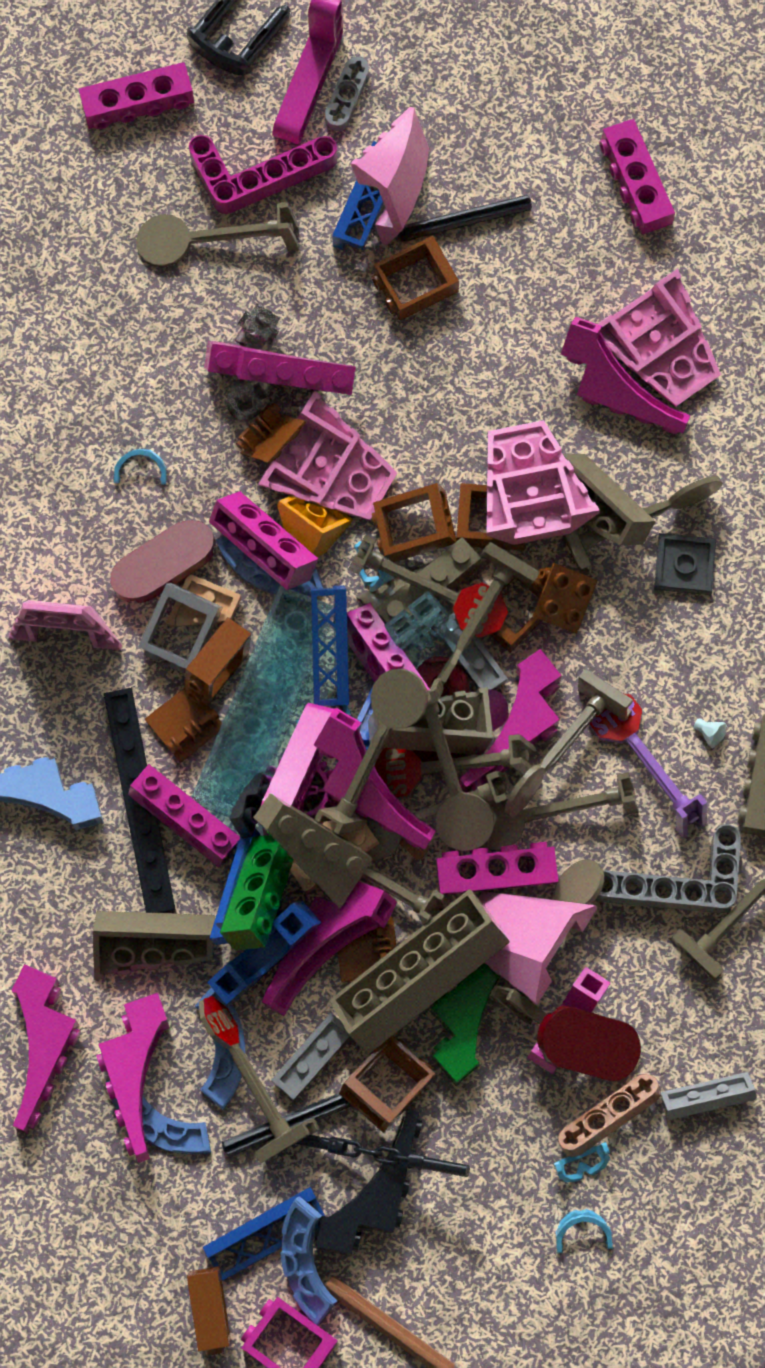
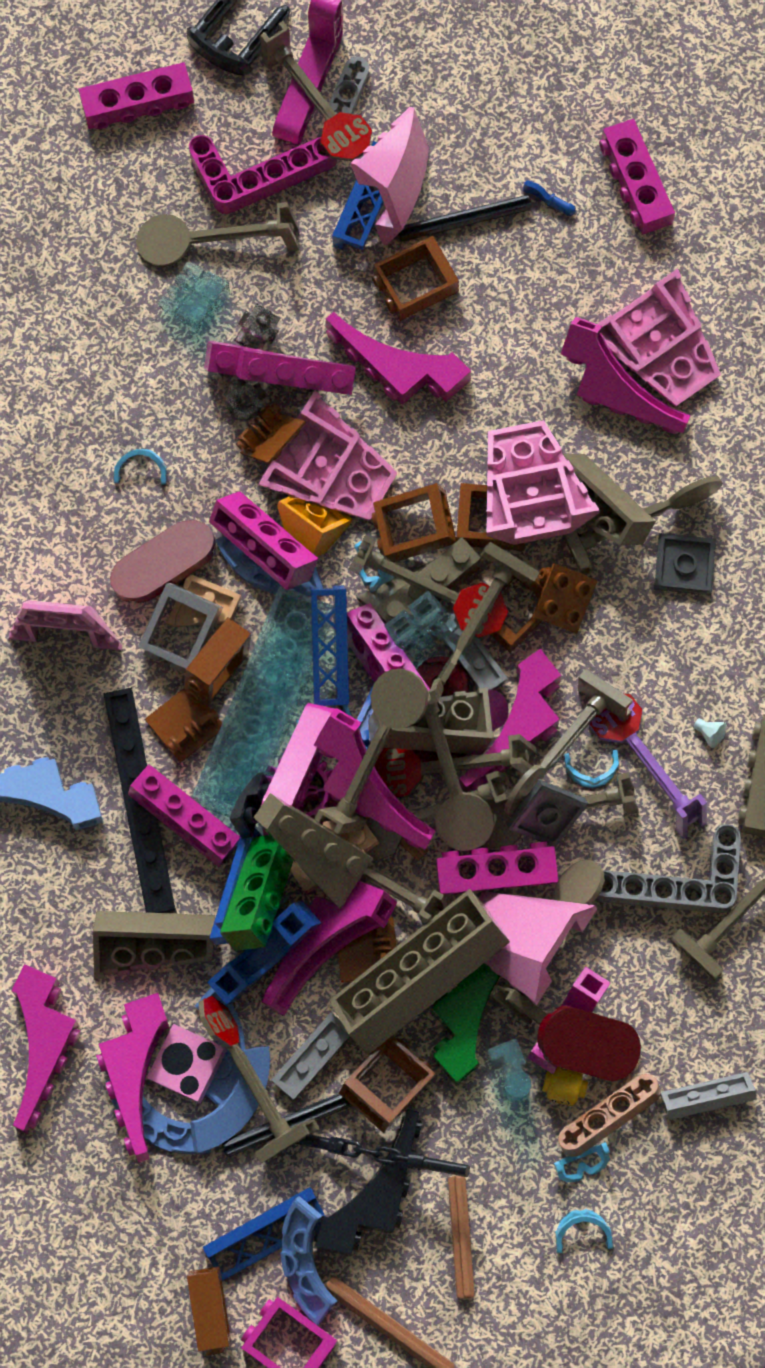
(186, 1063): none -> bright pink tile
(207, 294): none -> clear light blue legs
(236, 1110): none -> medium blue tile
(343, 134): none -> dark tan piece
(399, 370): none -> dark pink arch
(461, 1237): none -> nougat axle
(510, 1064): none -> clear light blue legs
(547, 813): none -> dark grey tile
(551, 200): none -> blue piece
(564, 1086): none -> yellow head
(586, 781): none -> medium azure helmet

